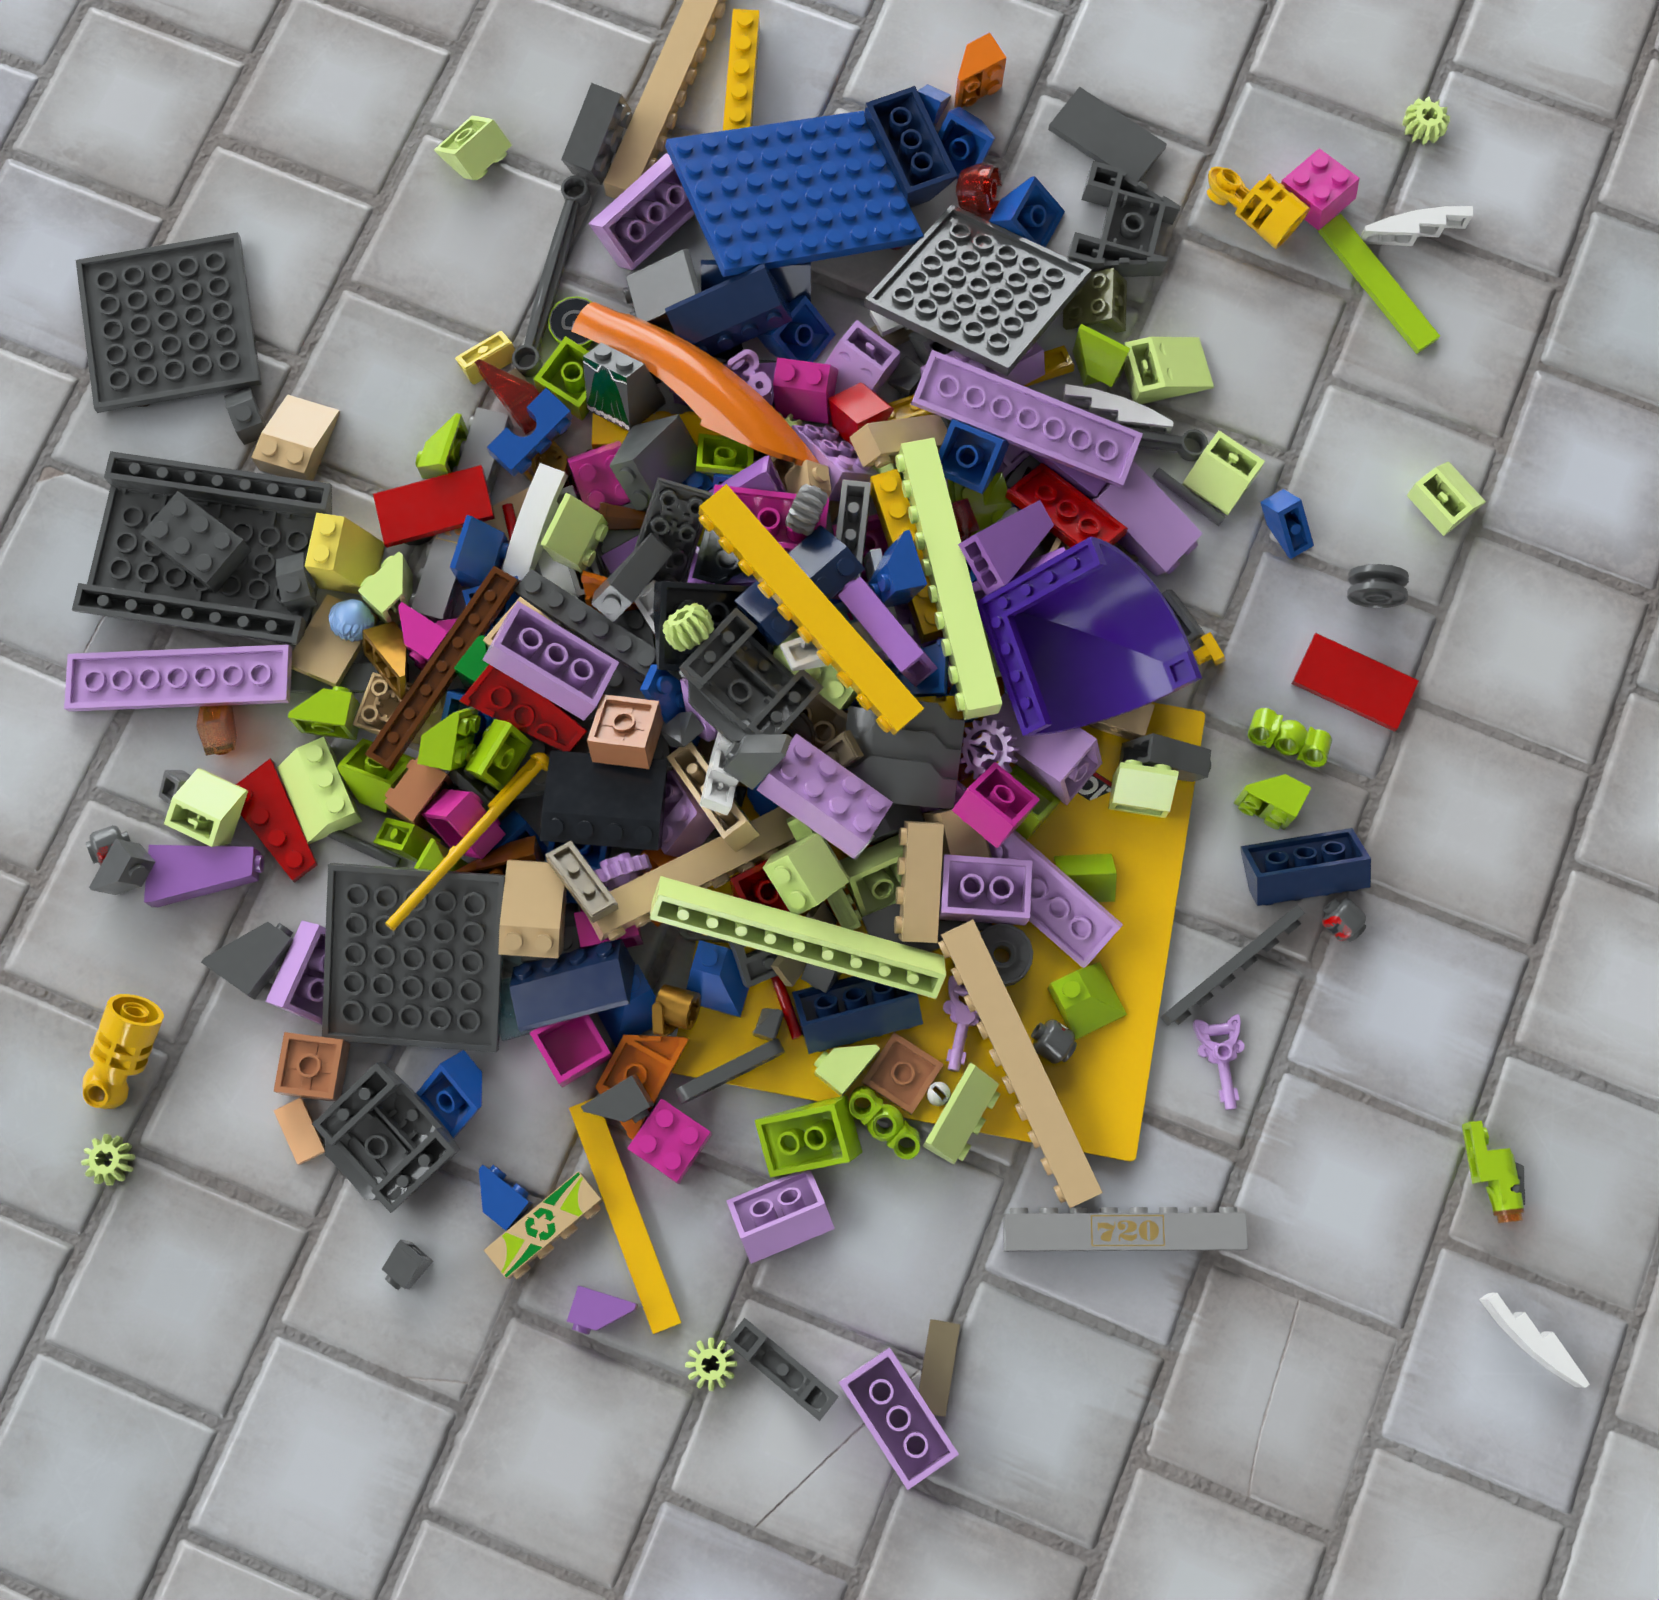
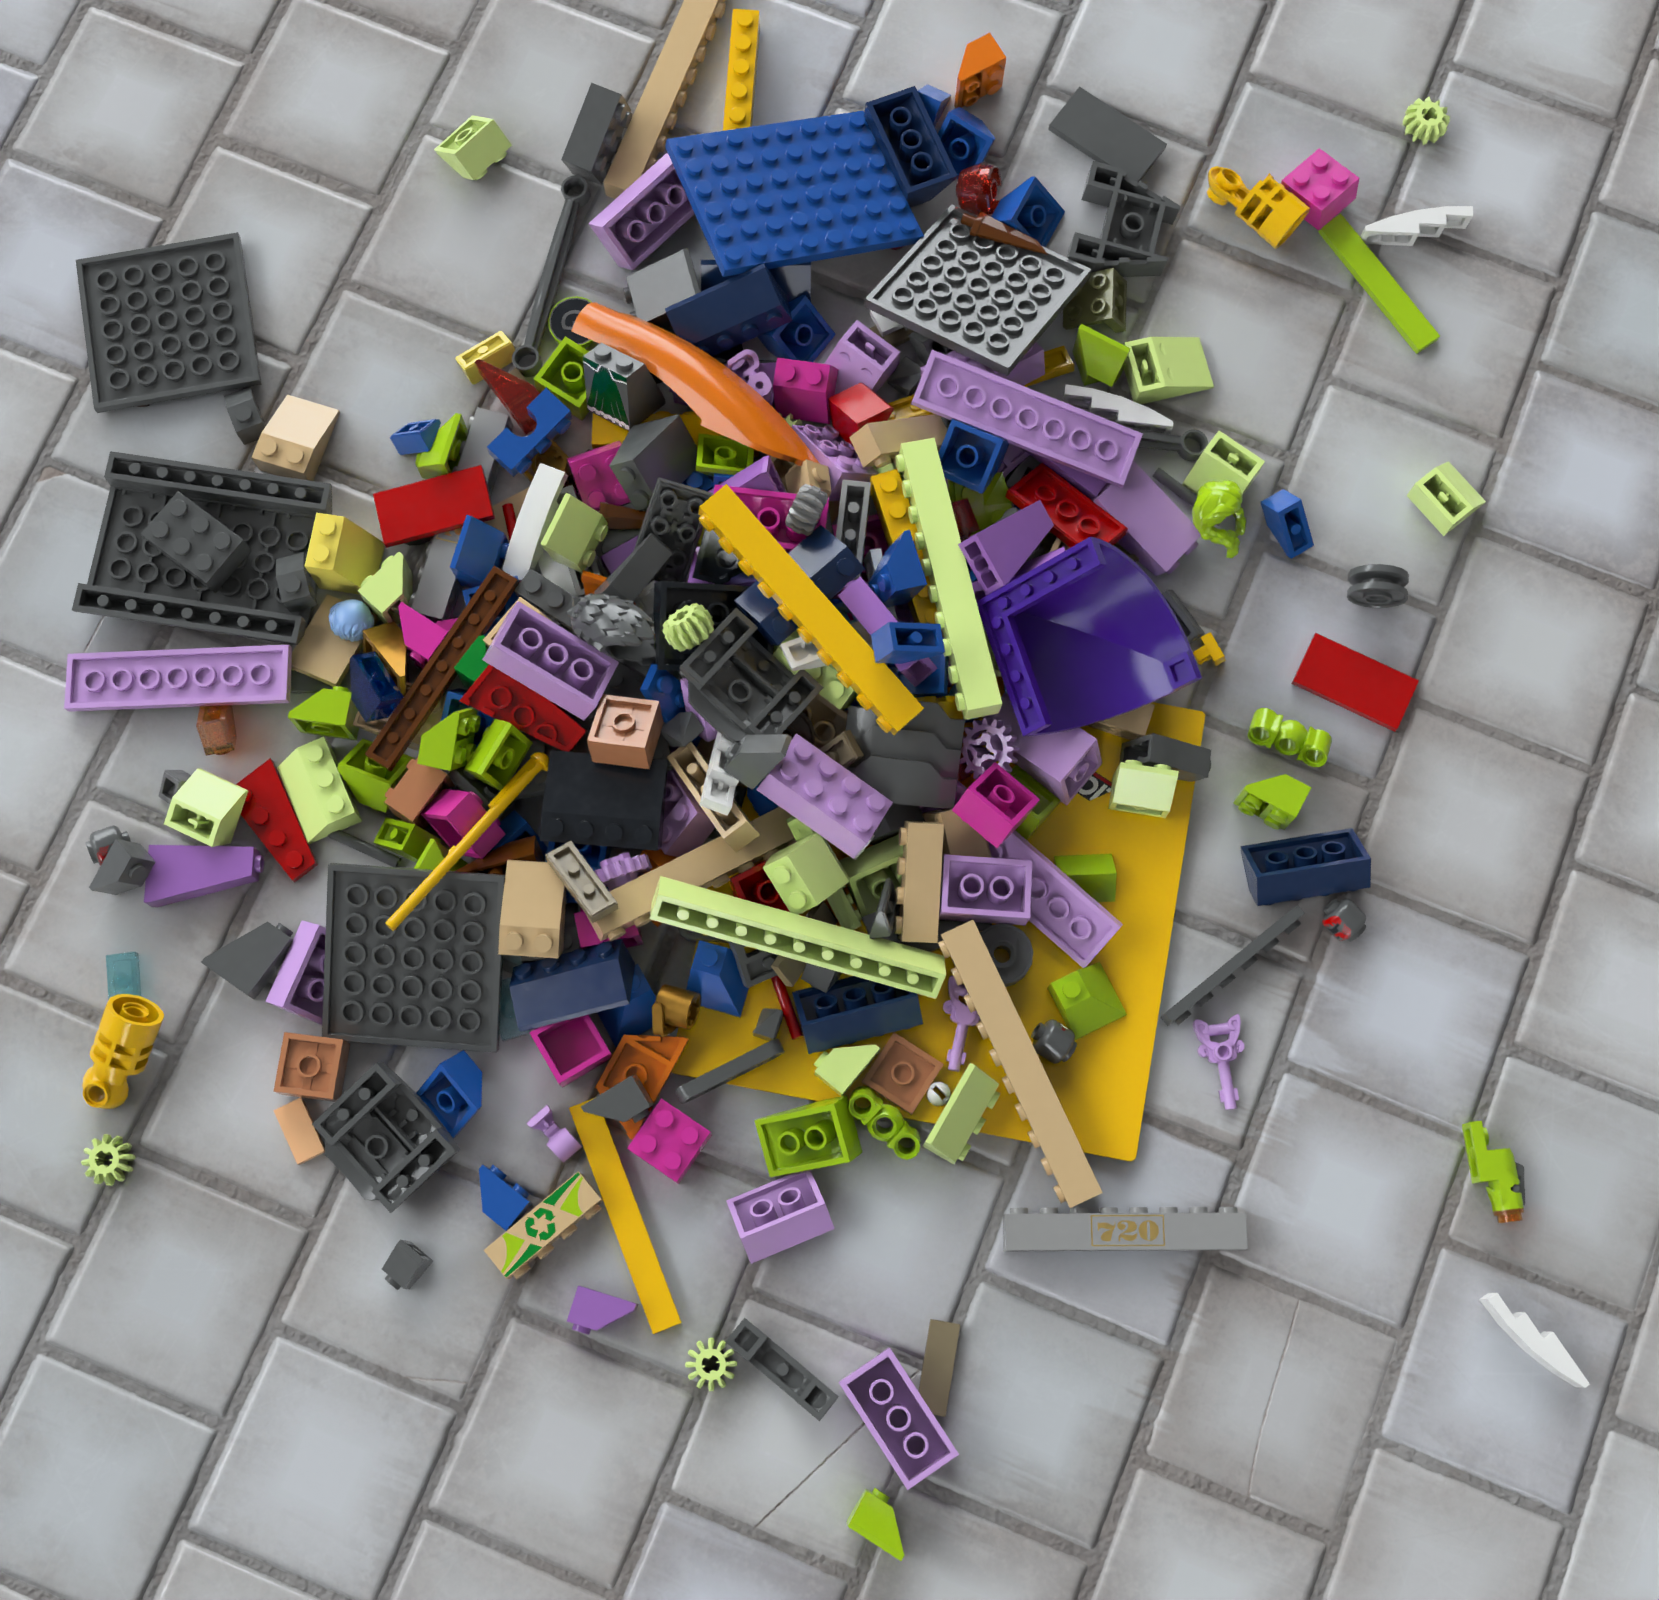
(123, 974): none -> clear light blue plate
(372, 687): none -> clear blue slope
(416, 436): none -> blue slope
(560, 1140): none -> lavender leg
(613, 626): none -> dark grey head
(877, 1522): none -> lime slope
(885, 912): none -> dark grey slope
(907, 642): none -> blue slope
(994, 230): none -> reddish brown bar
(1212, 506): none -> lime hair

